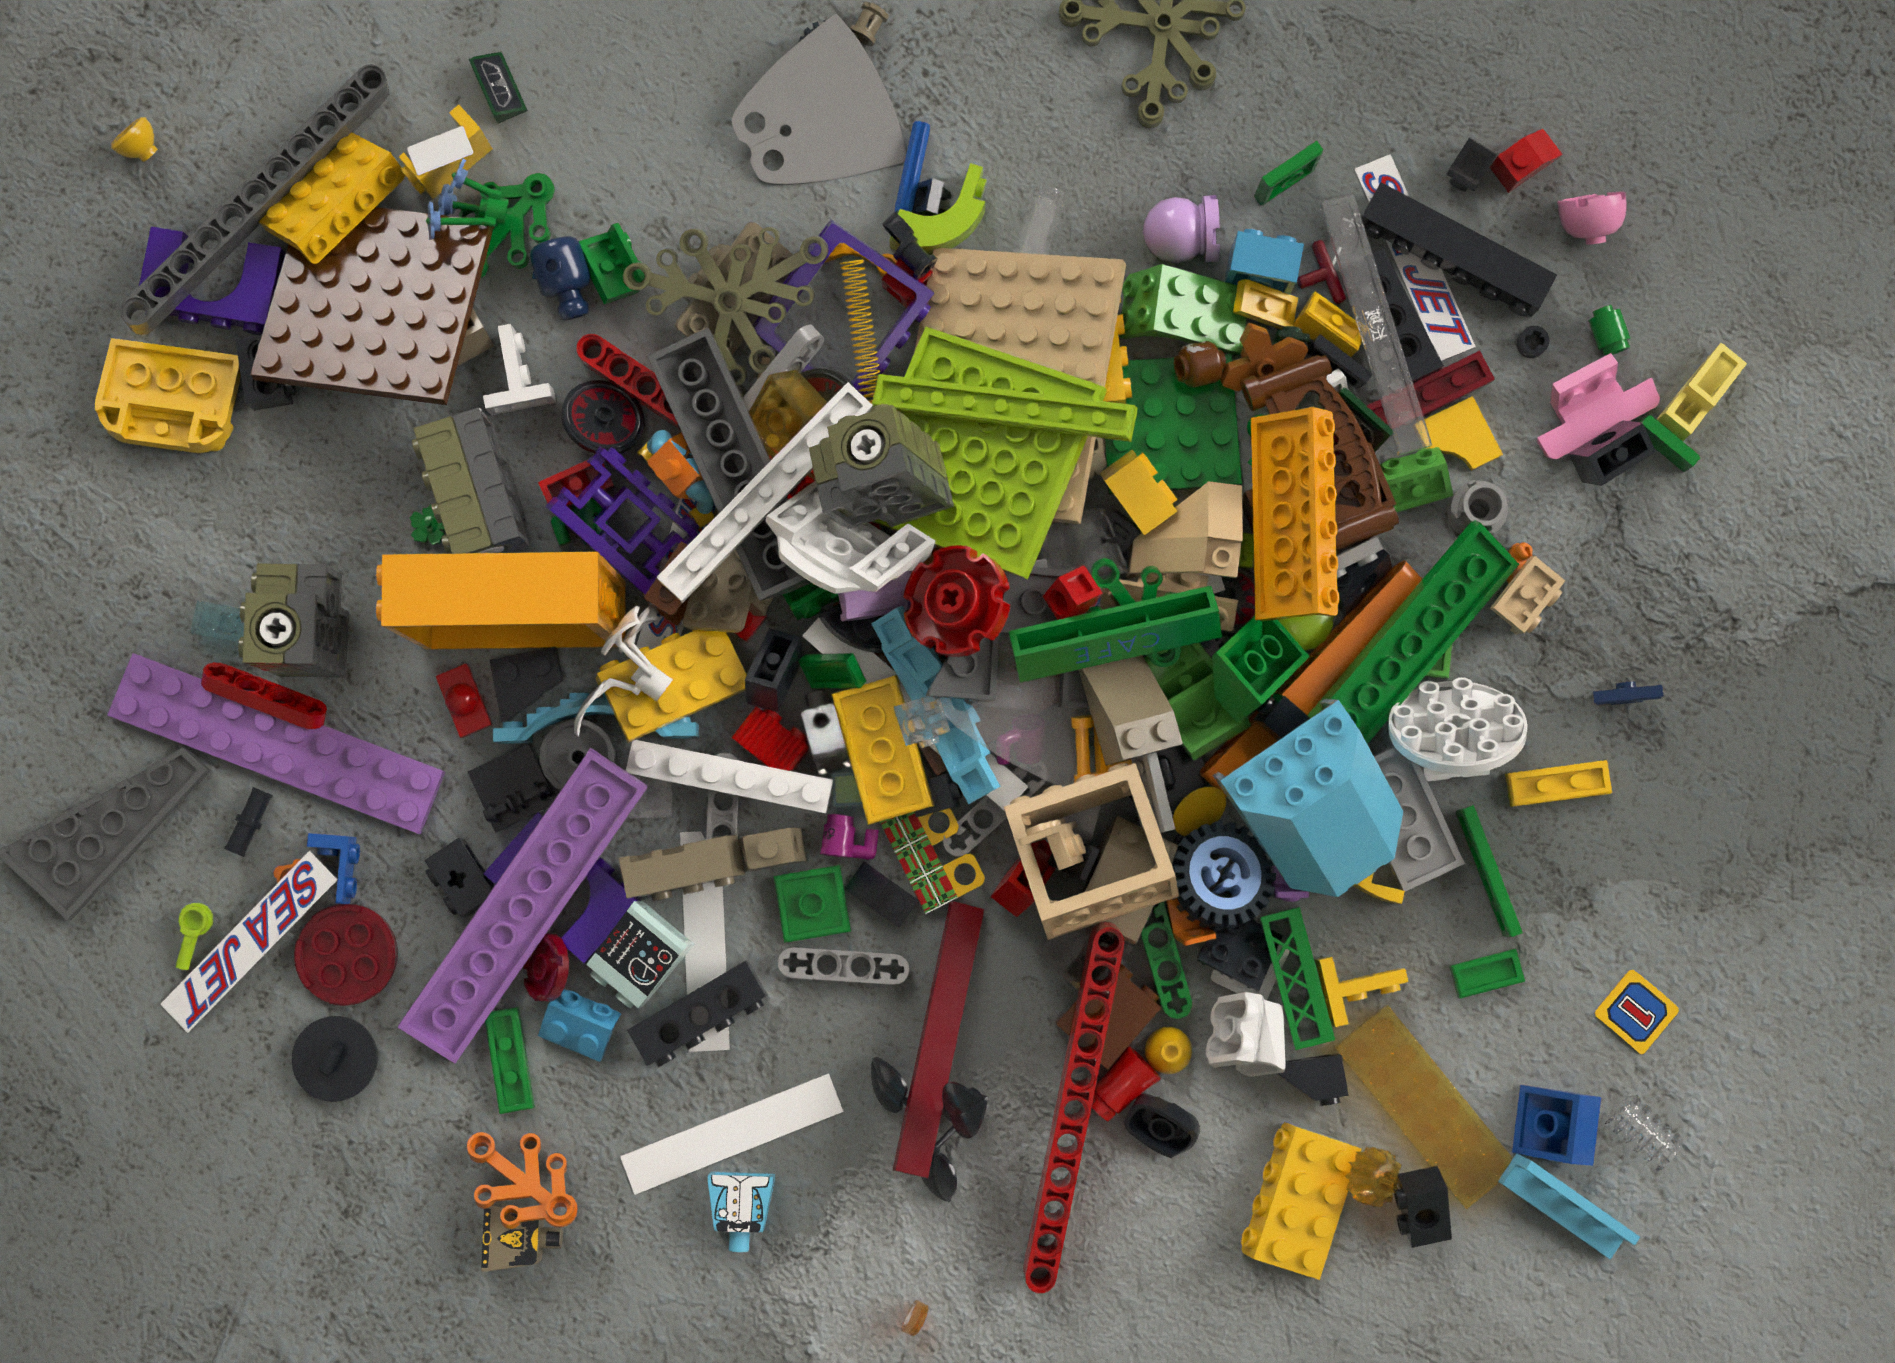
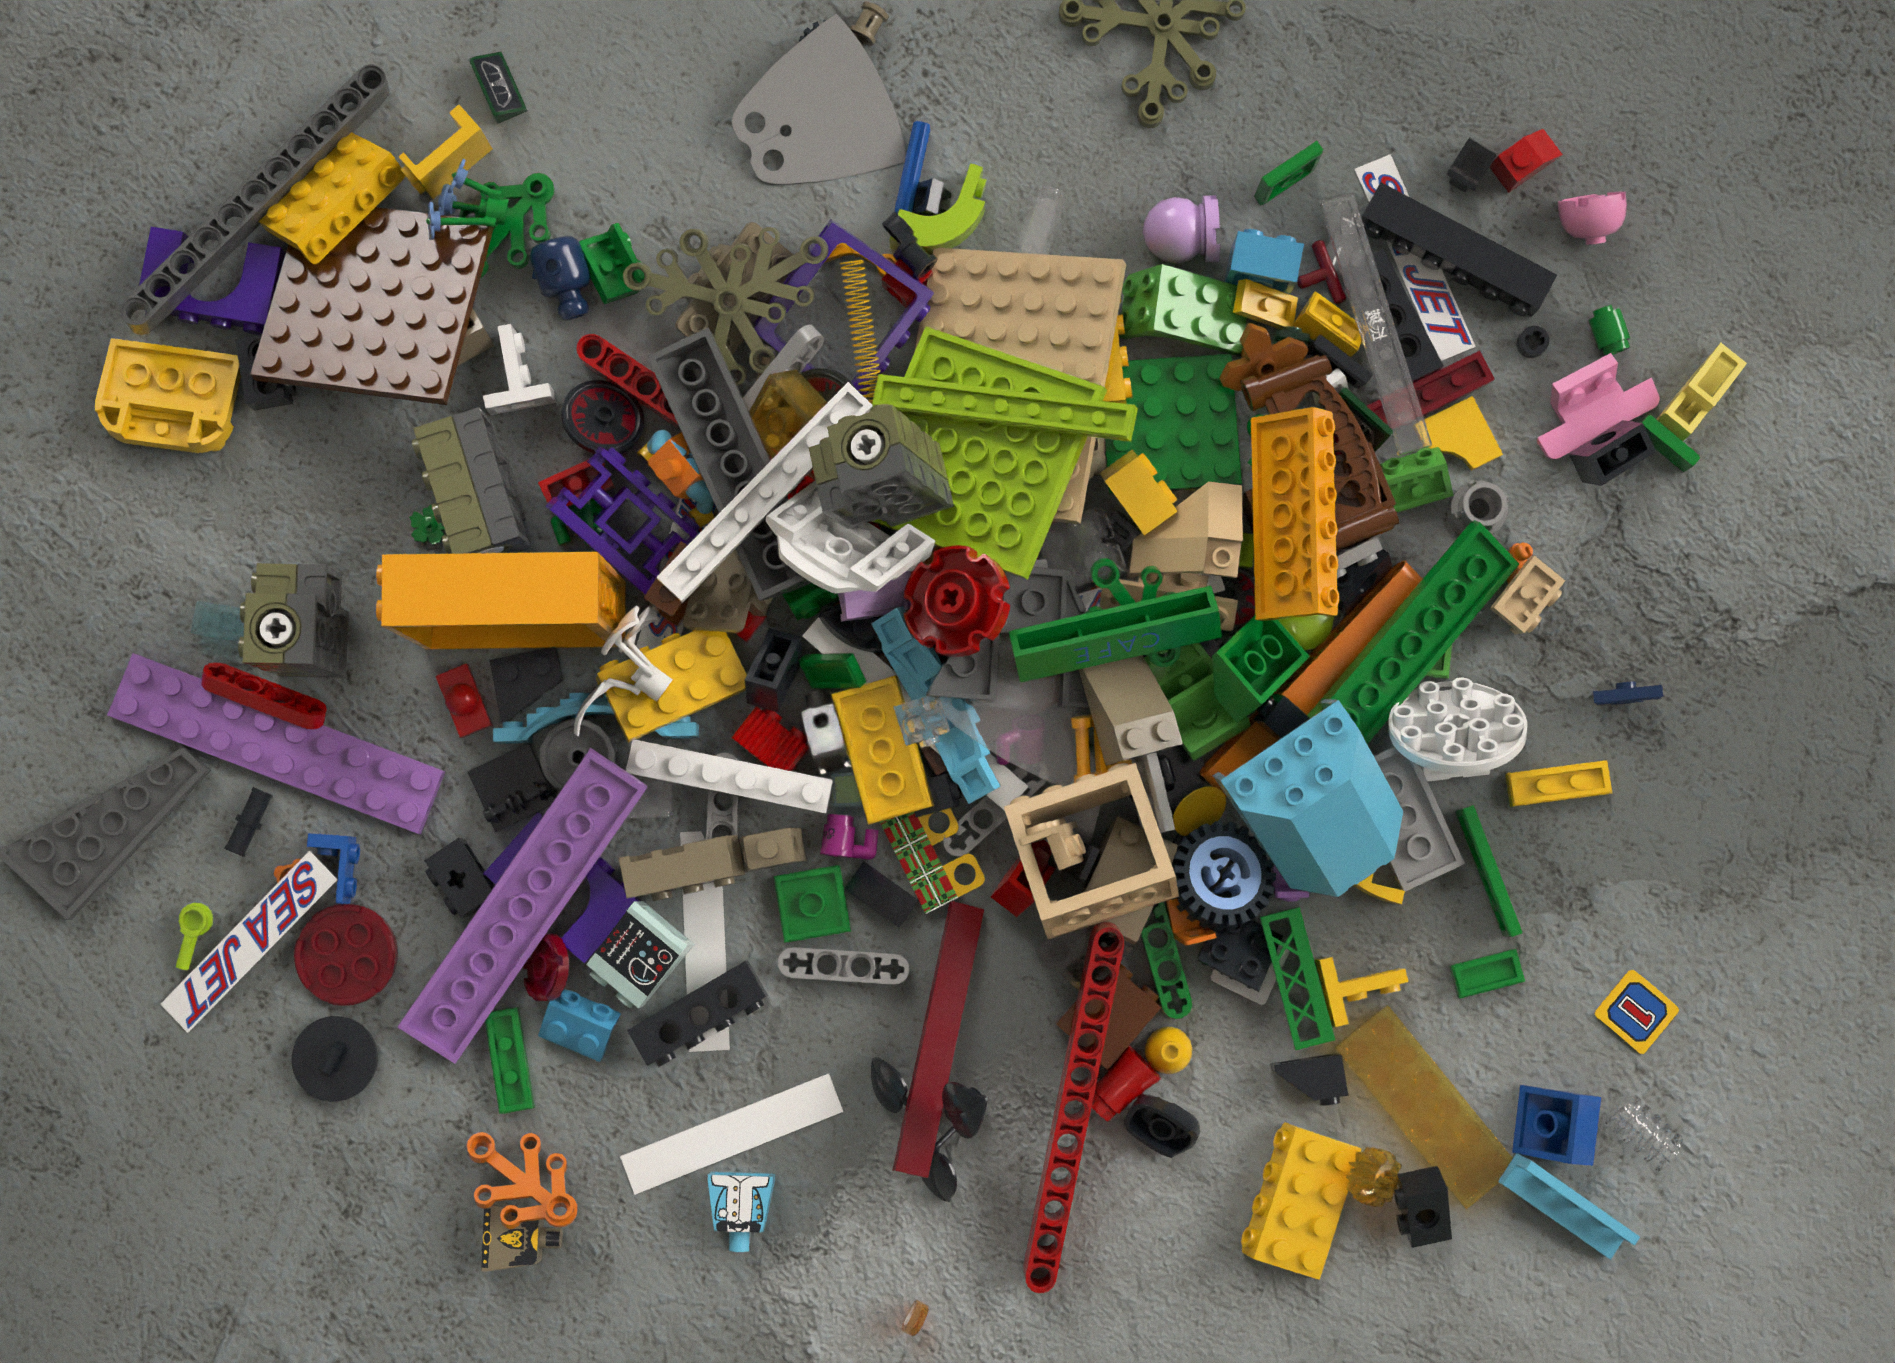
(136, 140): yellow brick -> none
(440, 150): white sticker -> none
(1072, 593): red brick -> none
(1199, 364): reddish brown head -> none
(1247, 1035): white piece -> none

